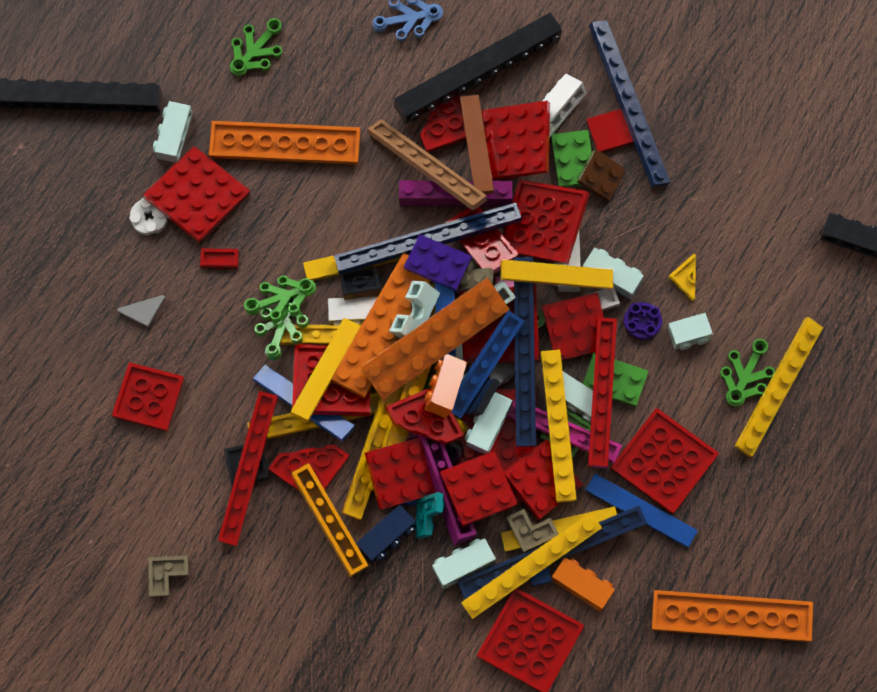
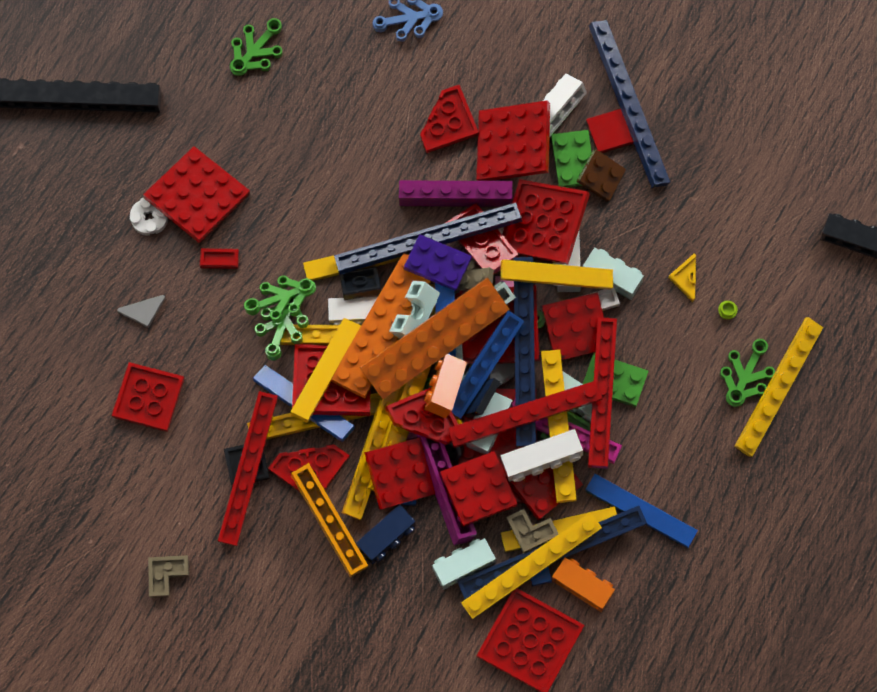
(172, 131): light aqua brick -> none
(284, 142): orange plate -> none
(426, 509): teal plate -> none
(427, 164): medium nougat plate -> none
(476, 144): dark orange tile -> none
(477, 68): black brick -> none
(524, 414): none -> red plate
(542, 455): none -> white brick
(642, 321): dark purple tile -> none
(664, 461): red plate -> none
(690, 331): light aqua brick -> none
(727, 310): none -> lime plate
(732, 616): orange plate -> none

